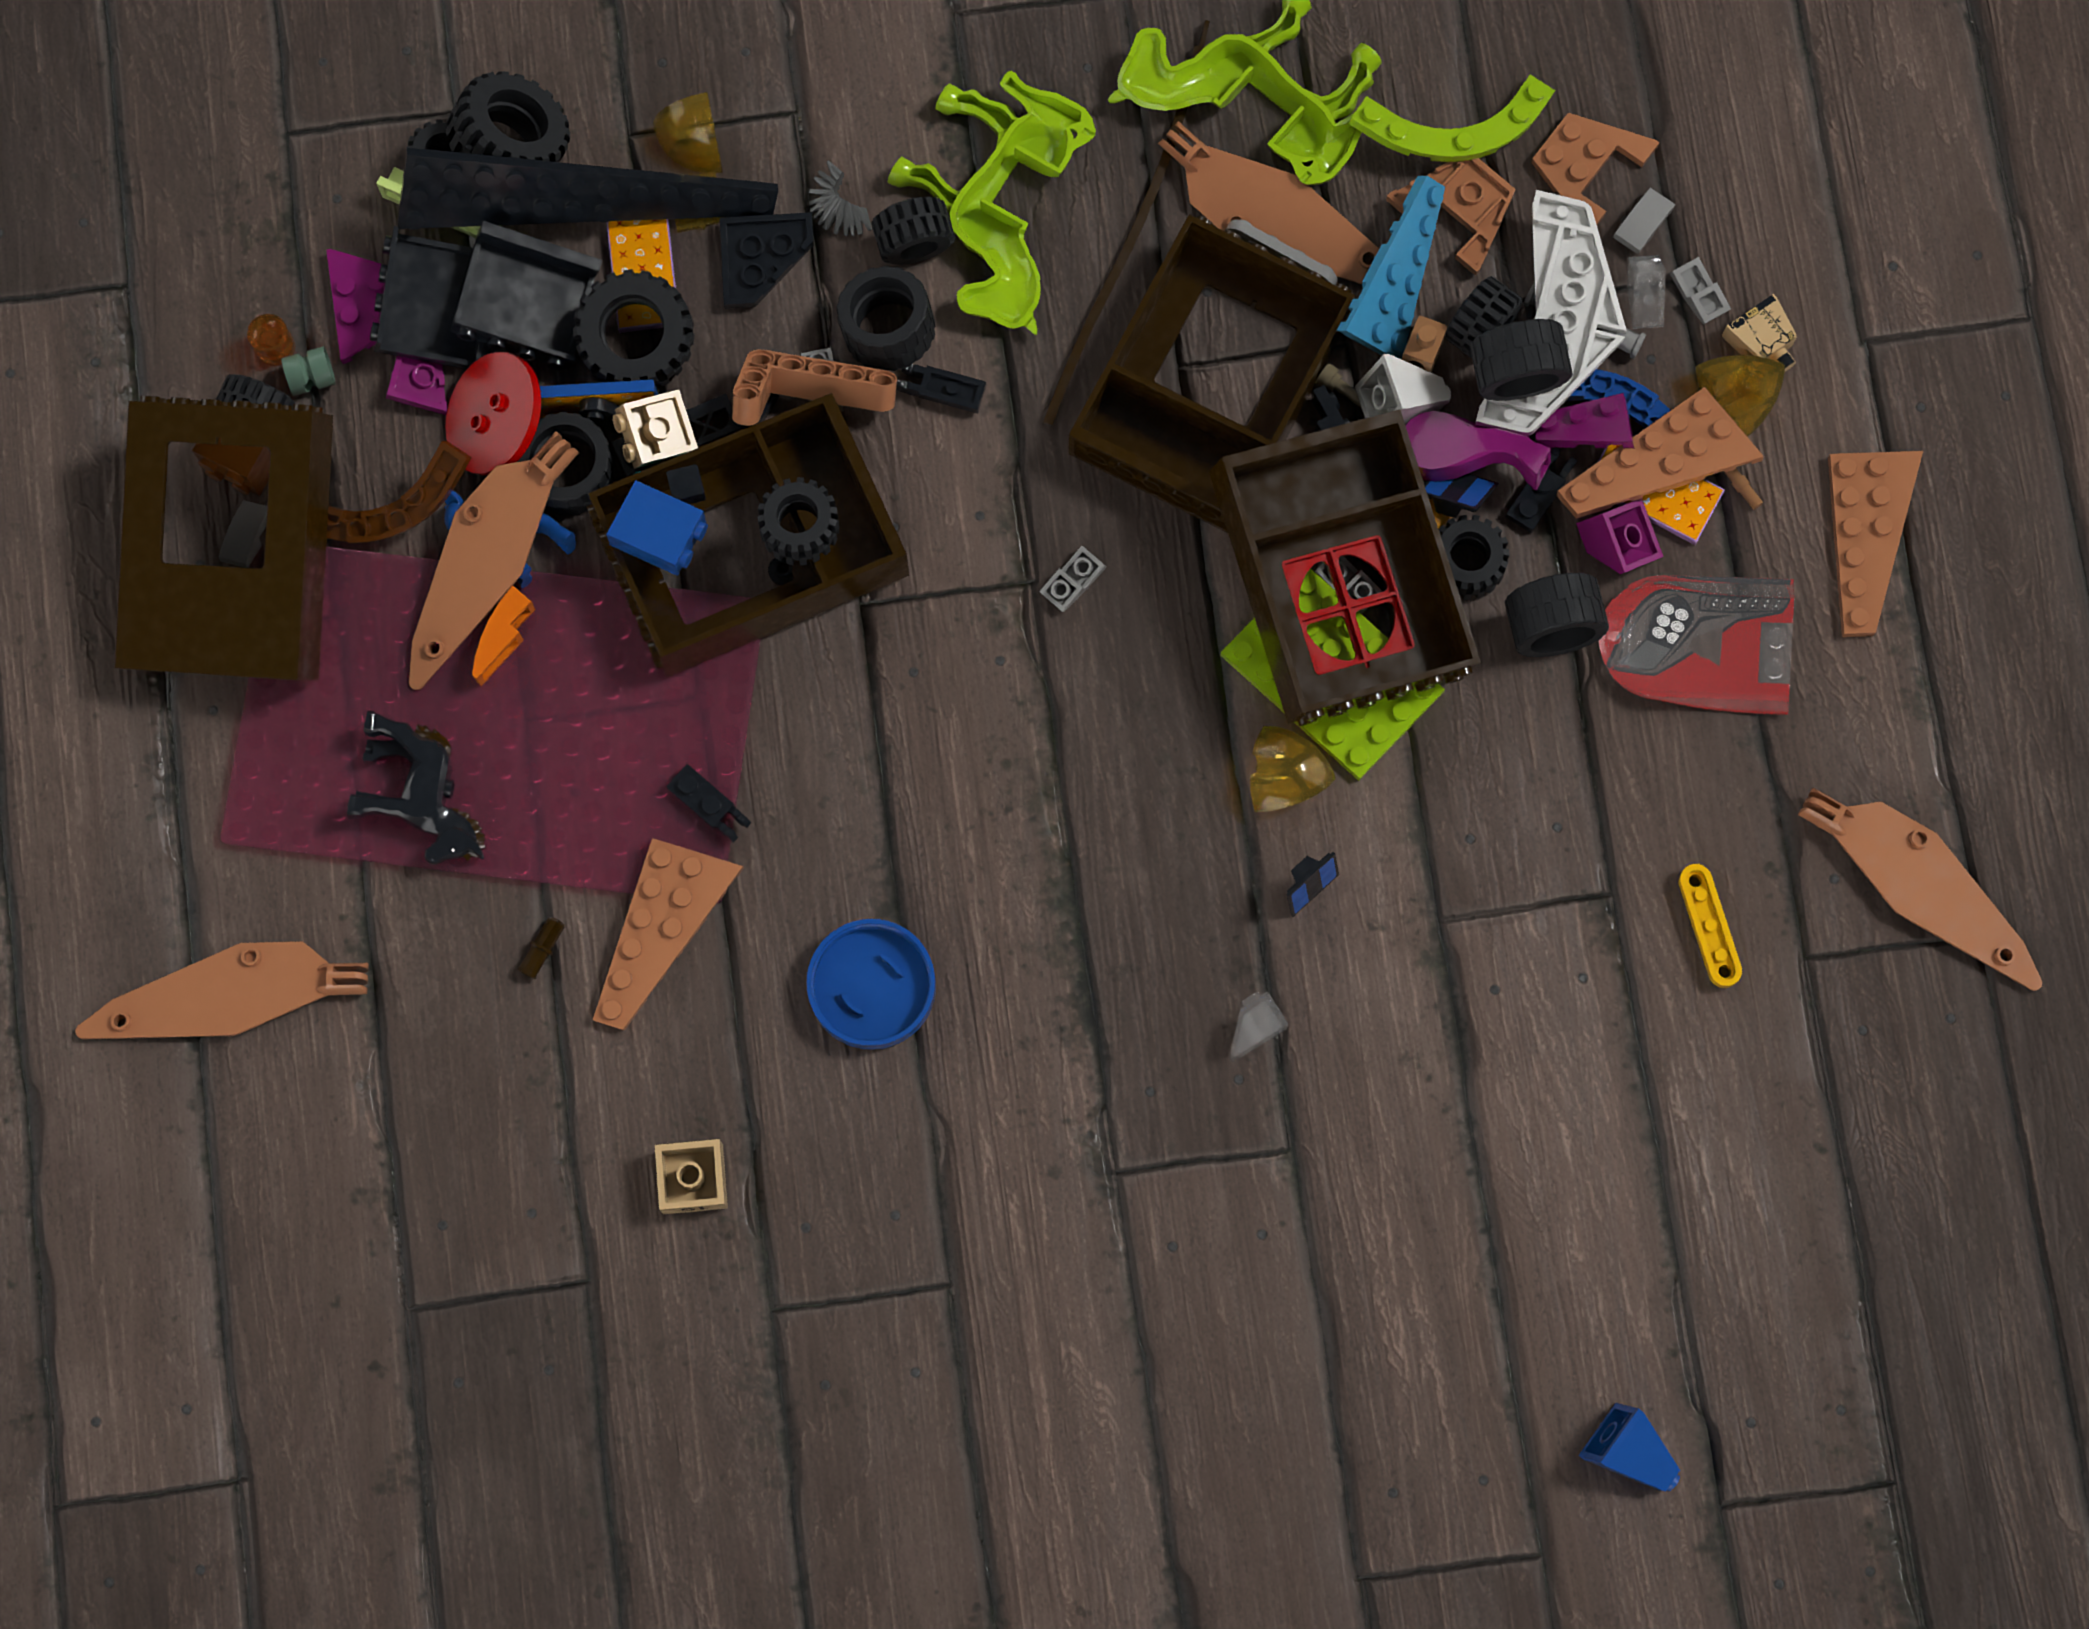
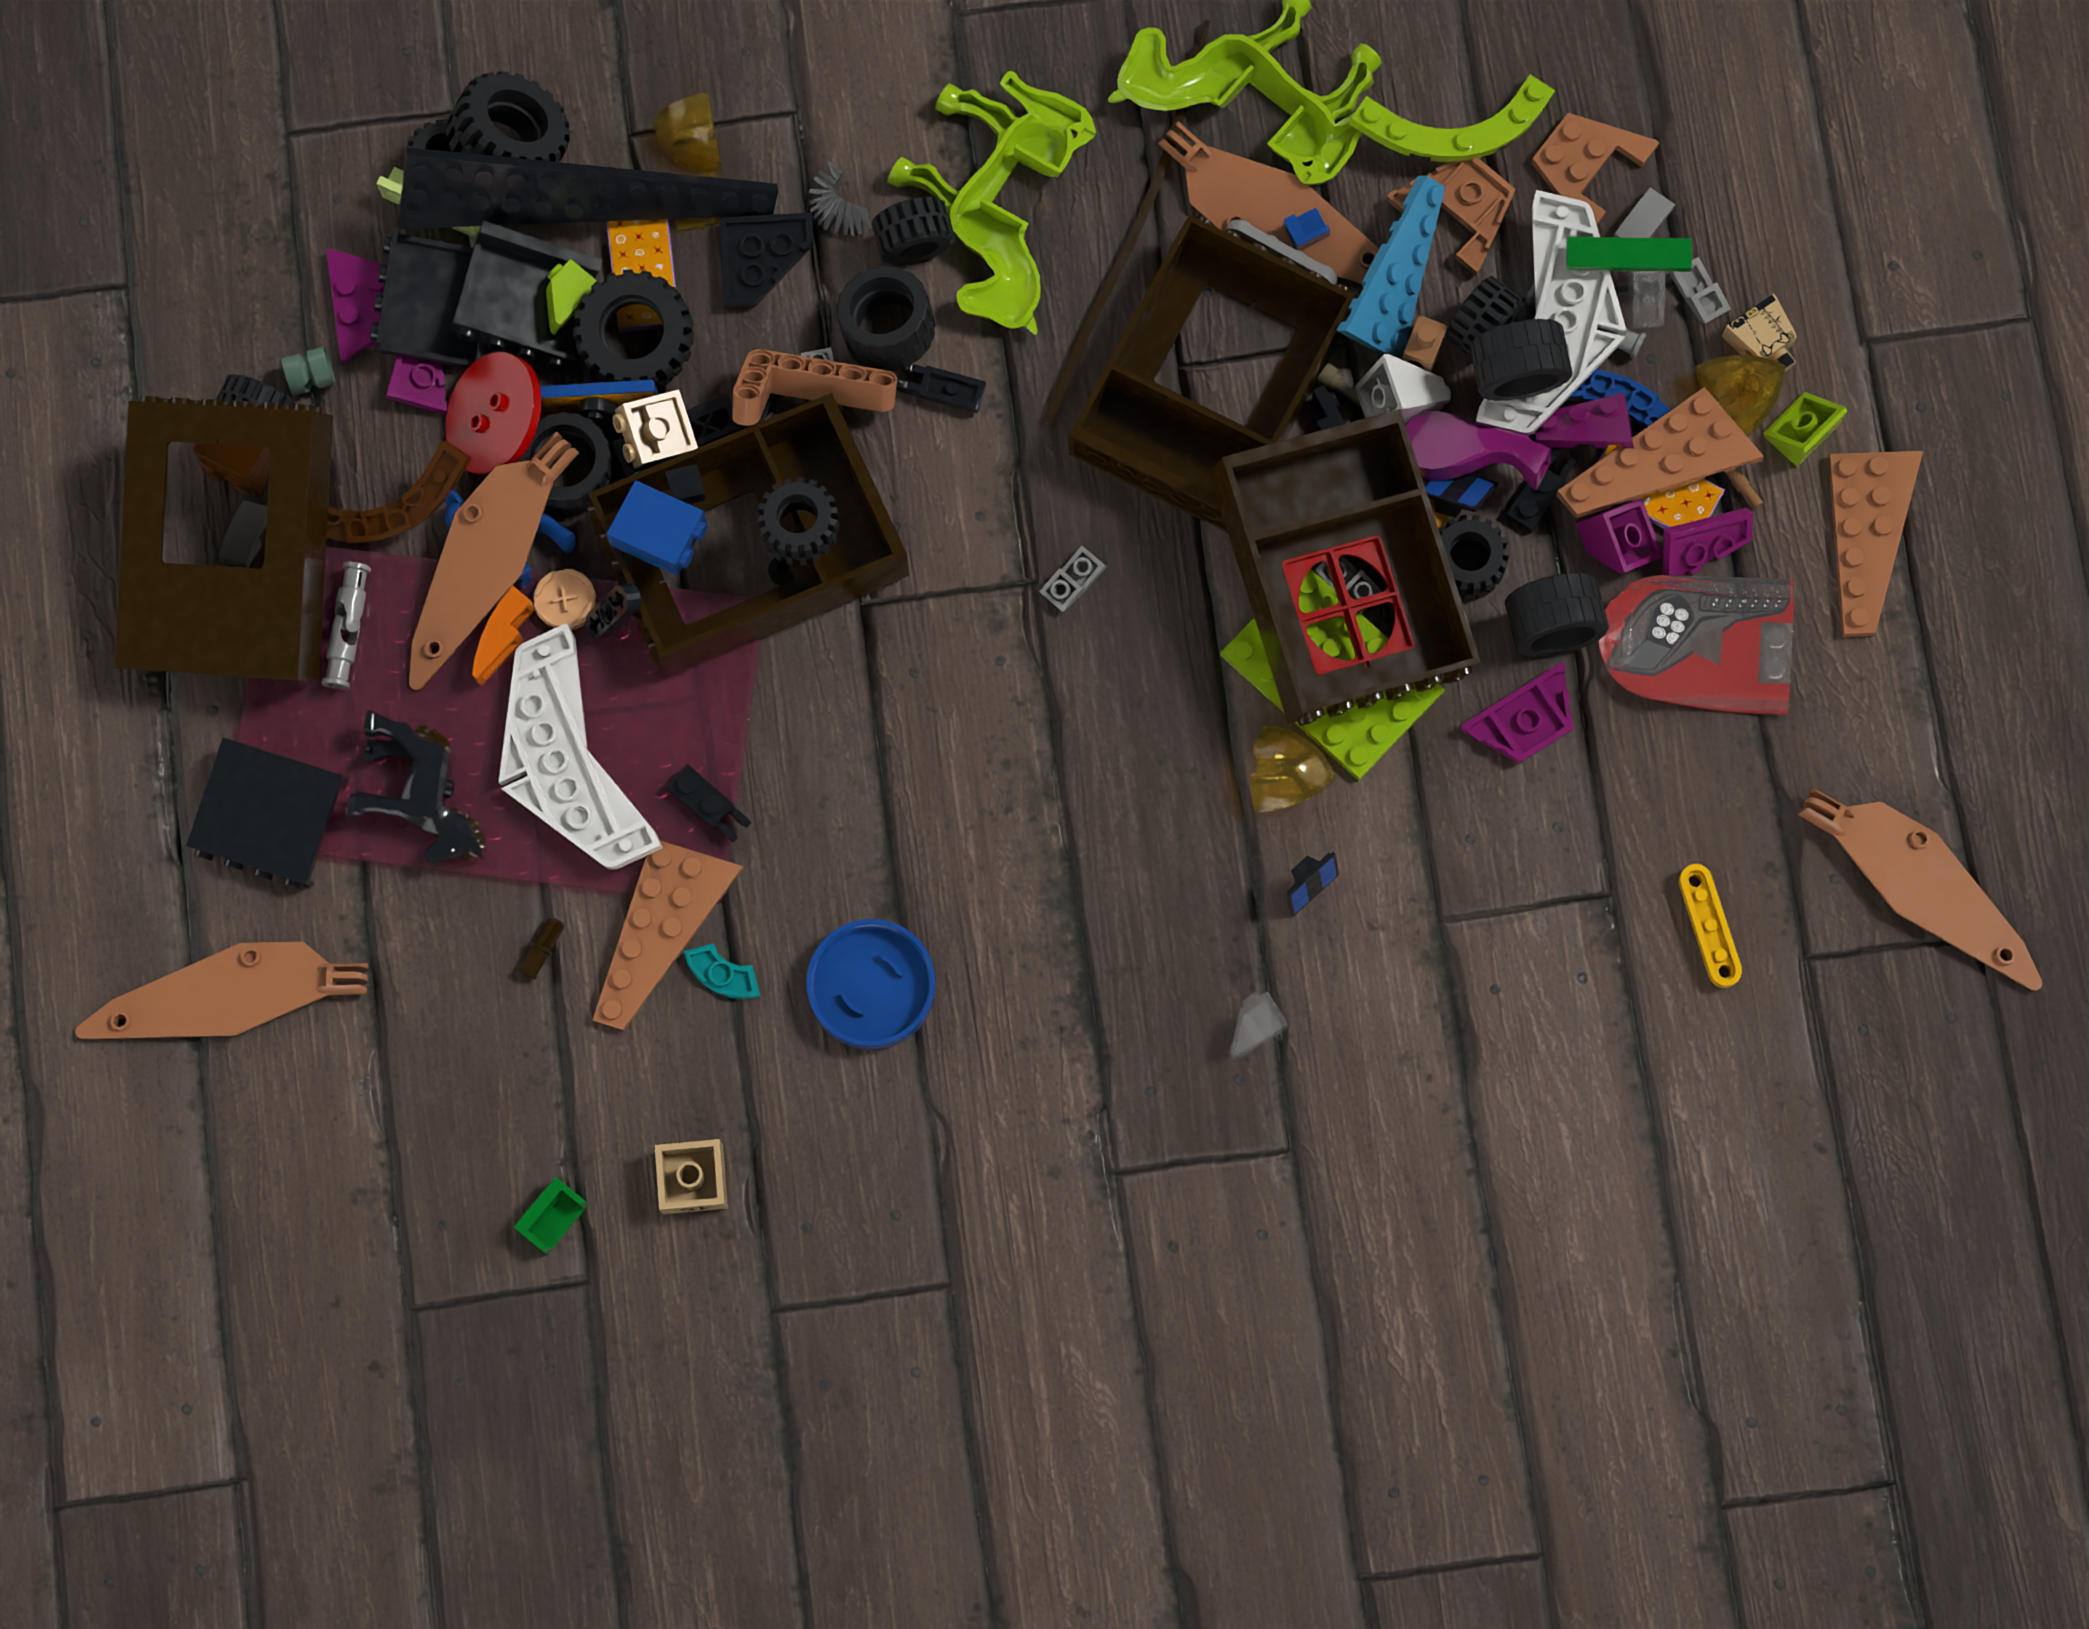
(265, 812): none -> black panel
(270, 339): clear orange wheel -> none
(348, 612): none -> light grey piece
(550, 745): none -> white wing
(551, 1215): none -> green panel
(564, 598): none -> light nougat tile
(565, 292): none -> lime slope
(613, 611): none -> black beam
(720, 975): none -> teal tile
(1306, 229): none -> blue panel
(1526, 718): none -> magenta wing
(1629, 254): none -> green tile
(1632, 1448): blue slope -> none
(1701, 540): none -> magenta wing
(1804, 426): none -> lime slope

